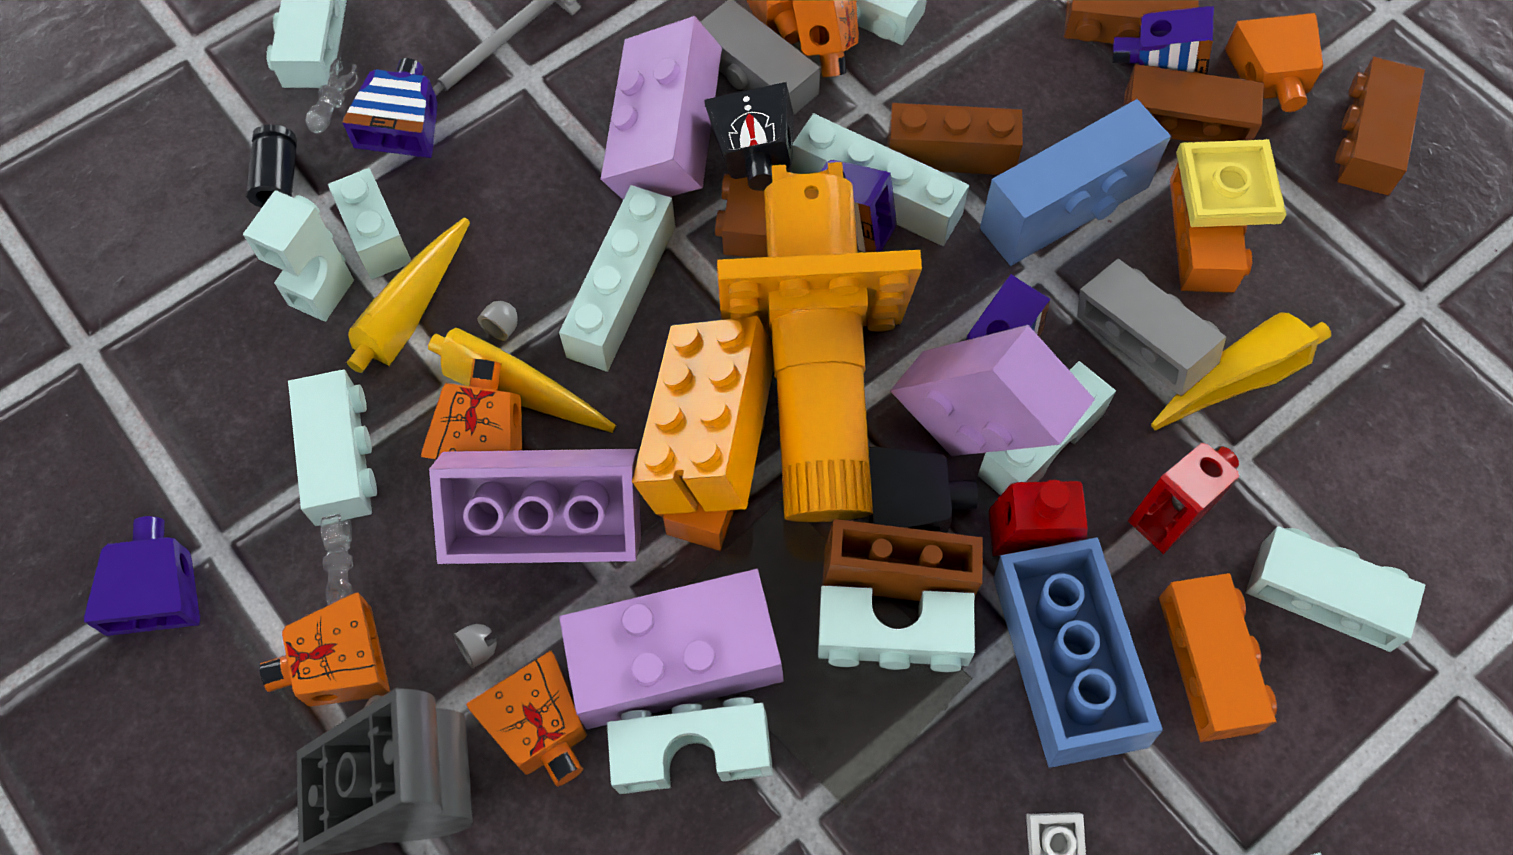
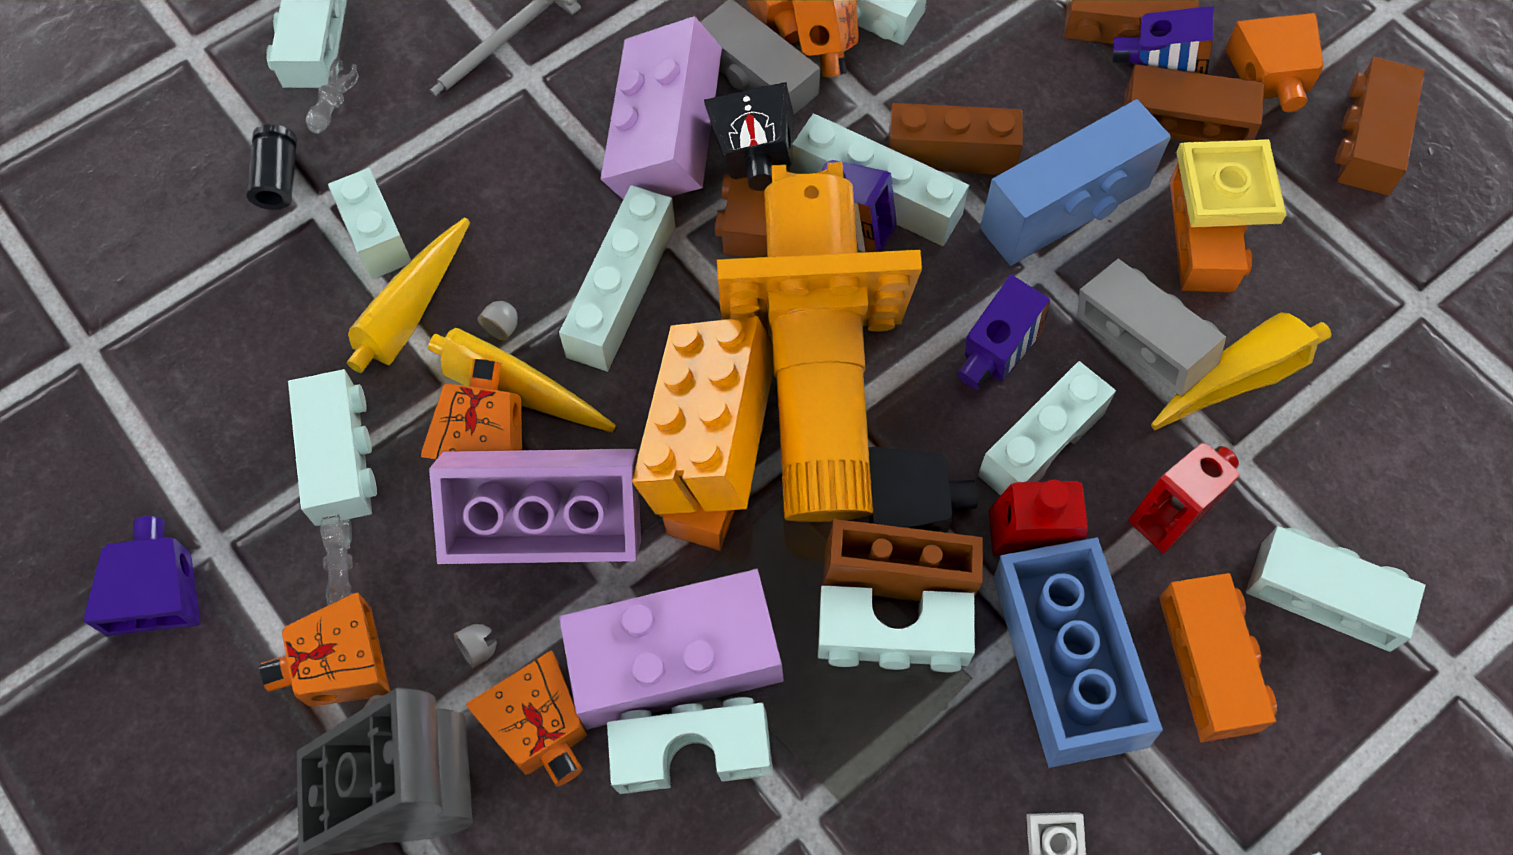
(296, 240): light aqua arch -> none
(394, 112): torso -> none
(993, 393): lavender brick -> none

